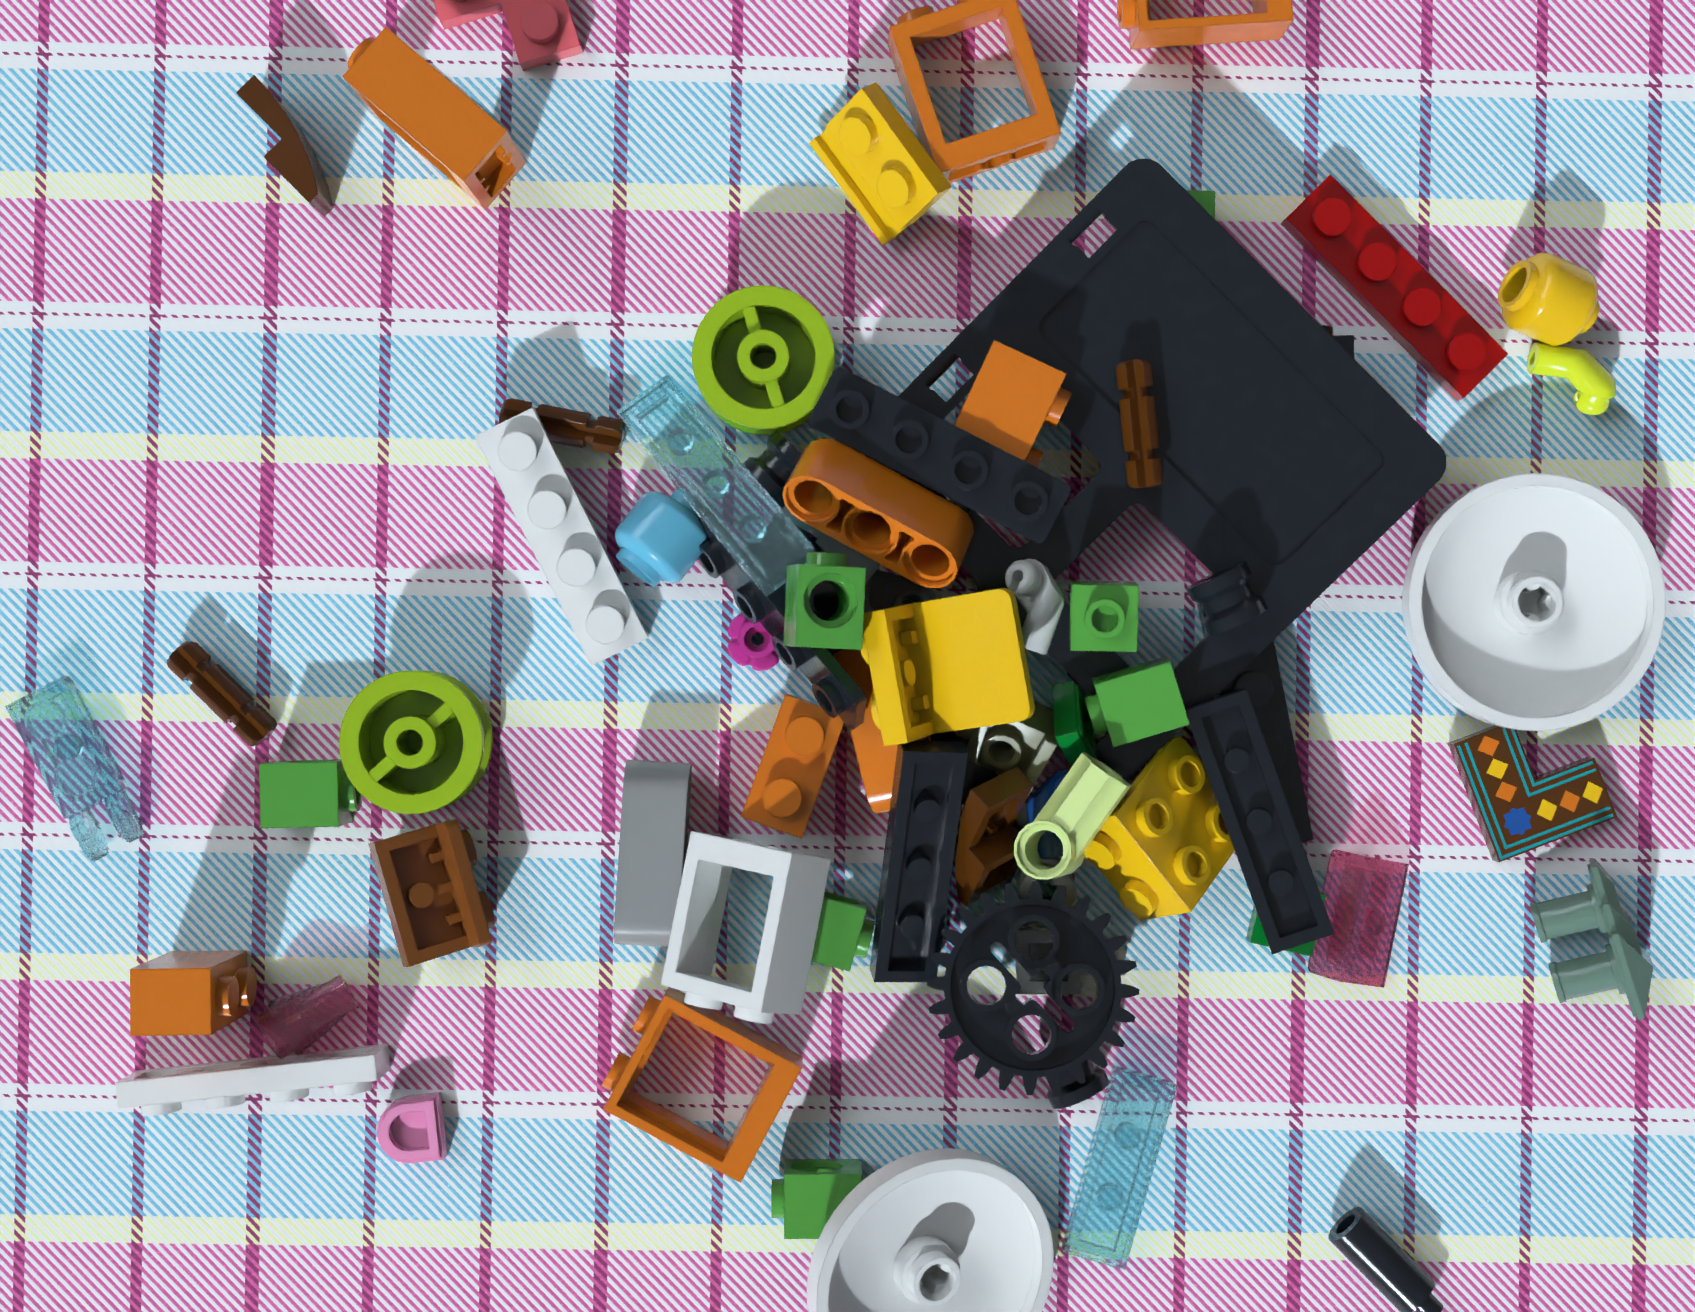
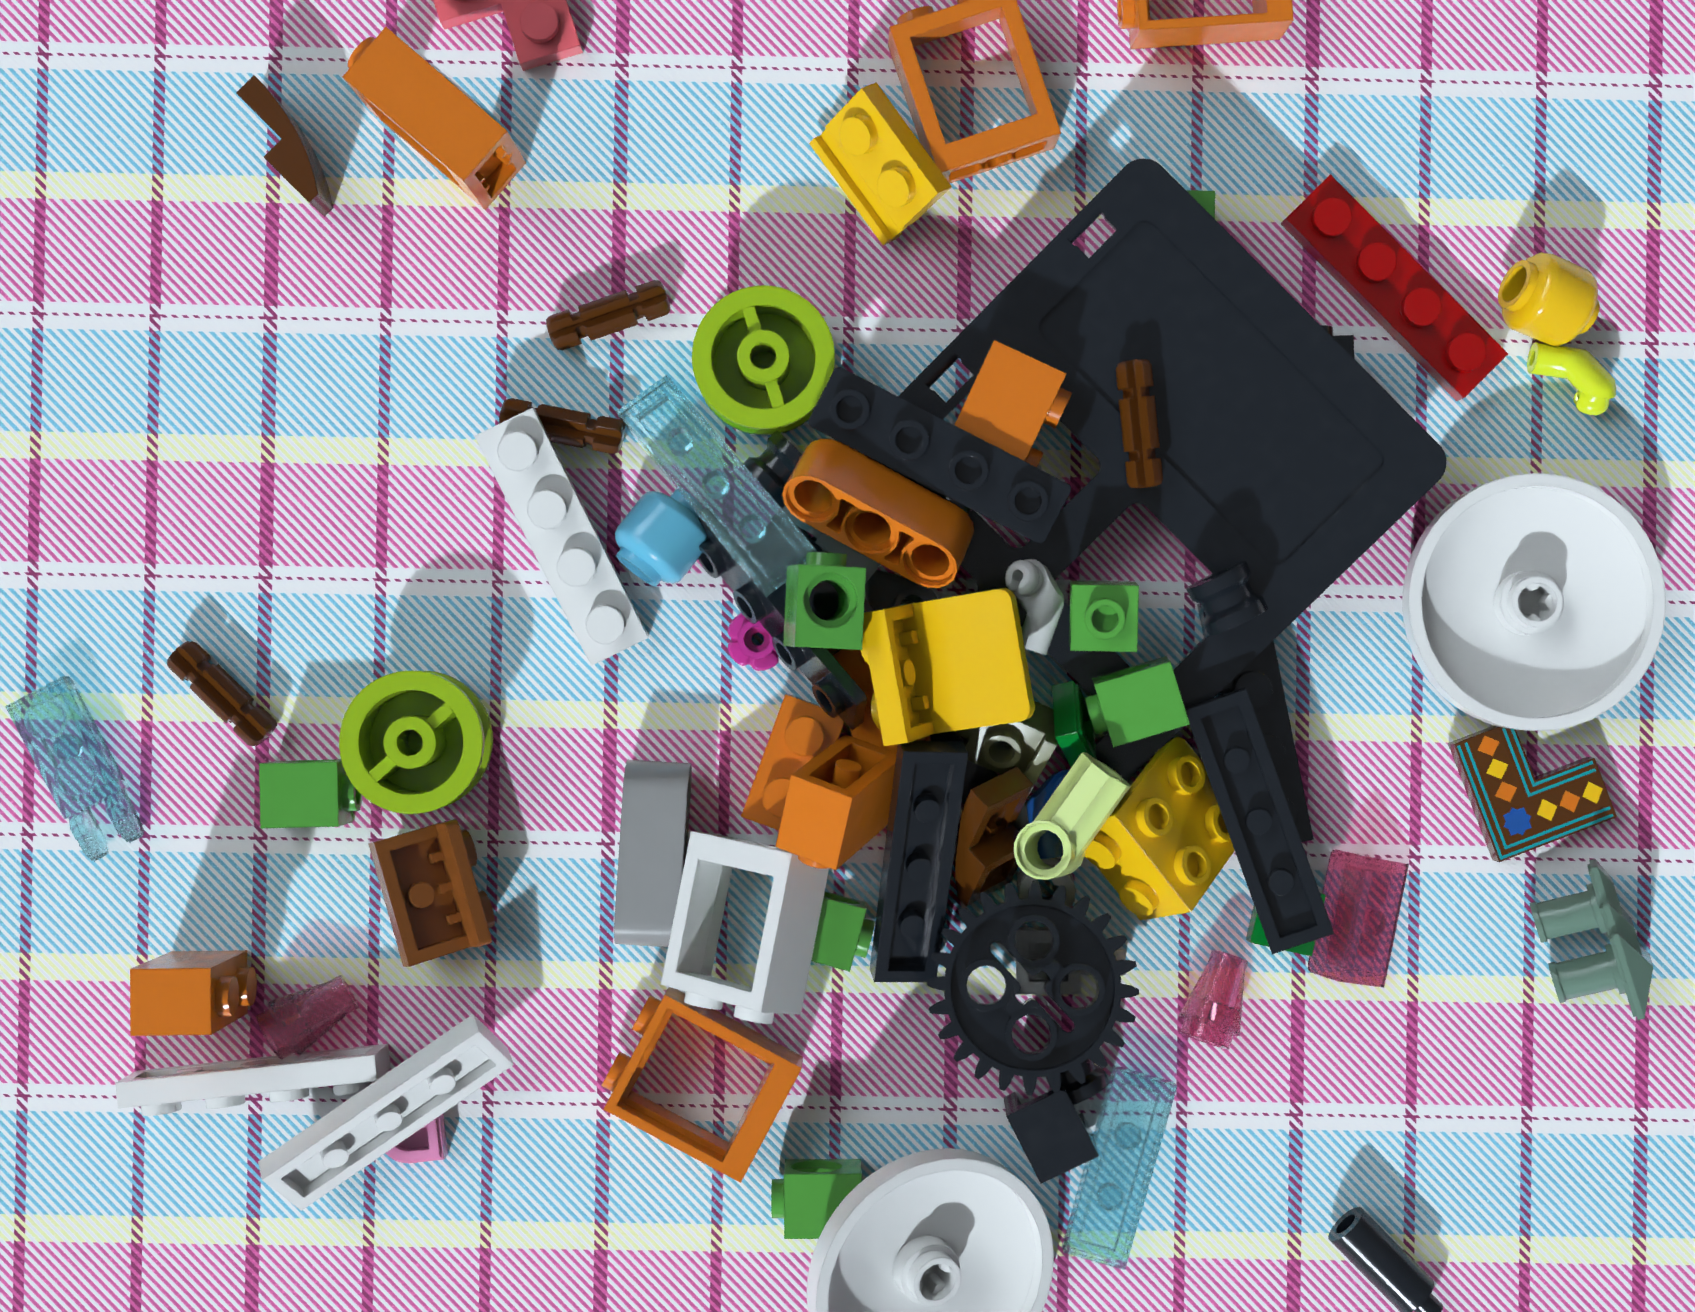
(385, 1113): none -> white plate
(608, 315): none -> reddish brown axle
(837, 803): none -> orange brick
(1051, 1133): none -> black panel
(1216, 1001): none -> clear pink cone

